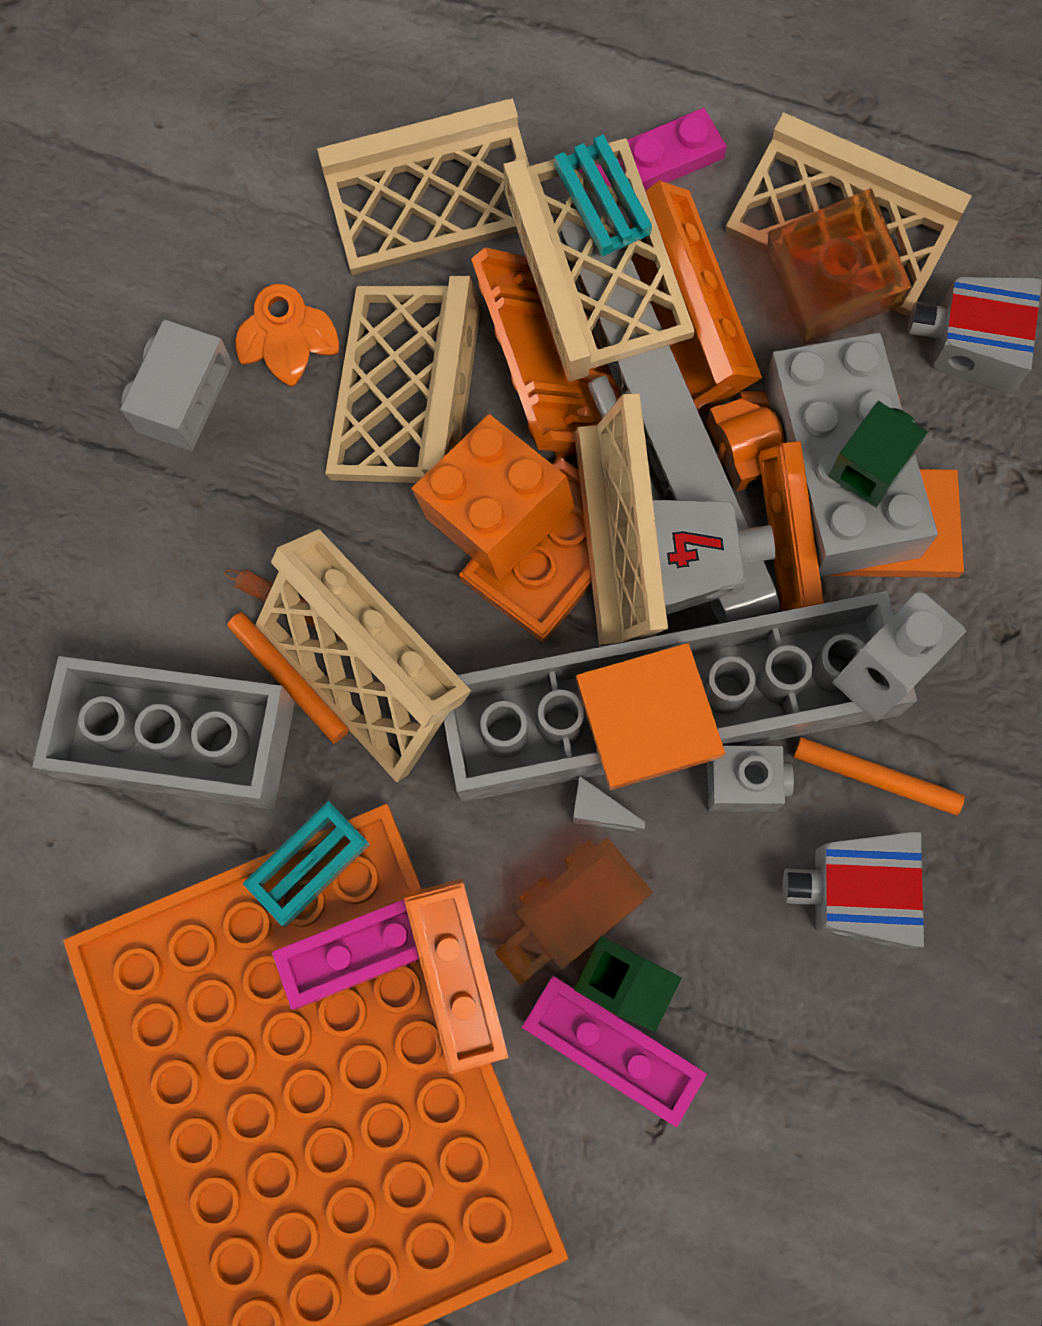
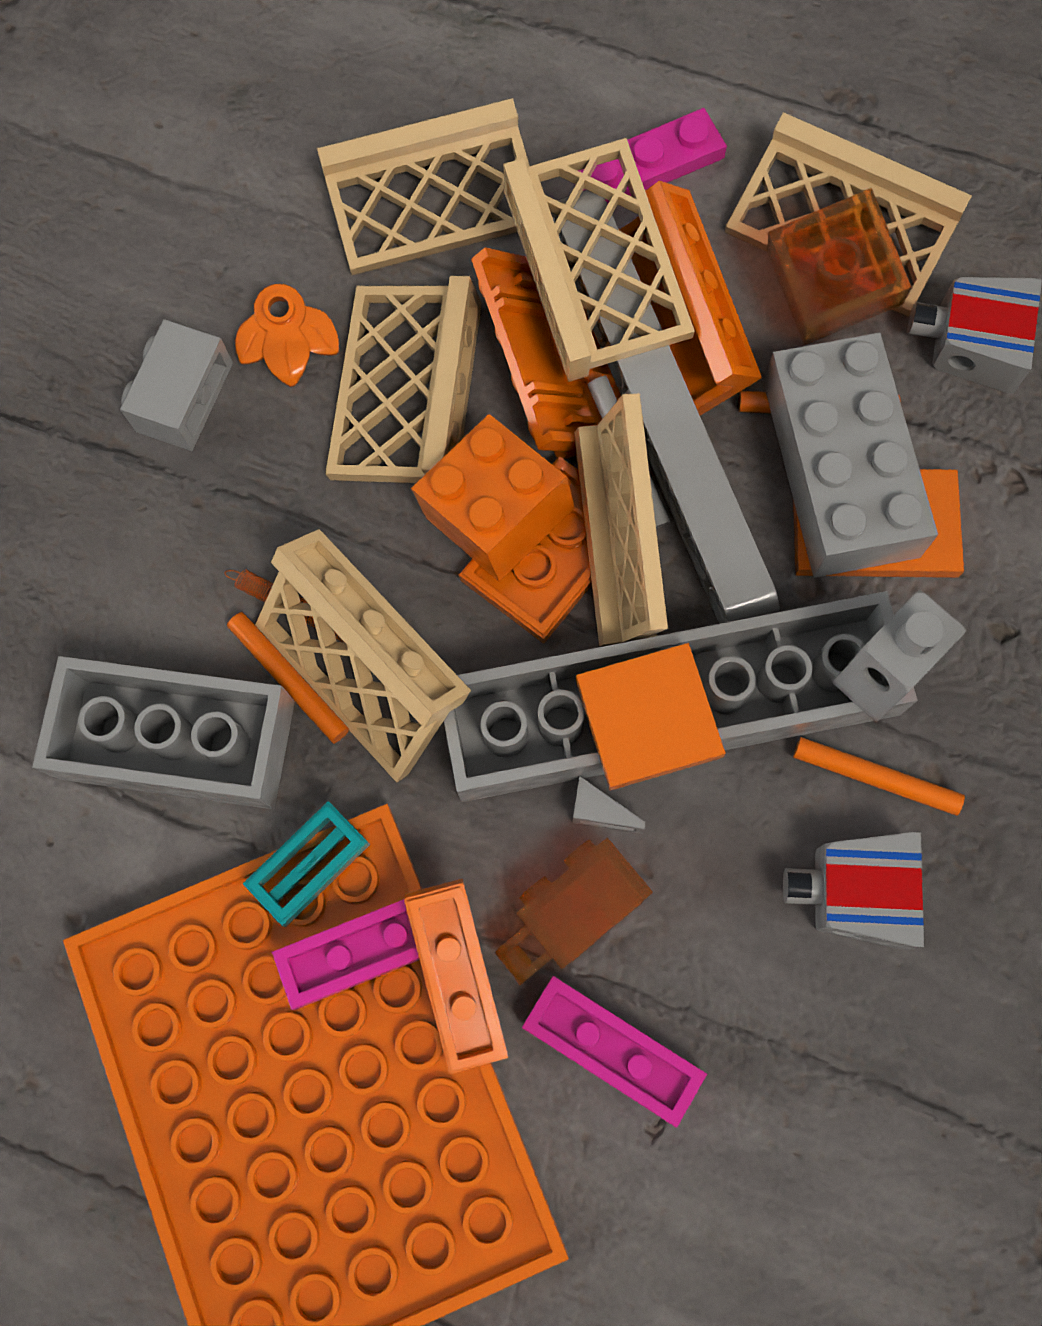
(584, 158): teal tile -> none
(627, 984): dark green brick -> none
(705, 550): light grey torso -> none
(739, 434): orange piece -> none
(749, 780): light grey brick -> none
(791, 525): orange tile -> none
(877, 453): dark green brick -> none

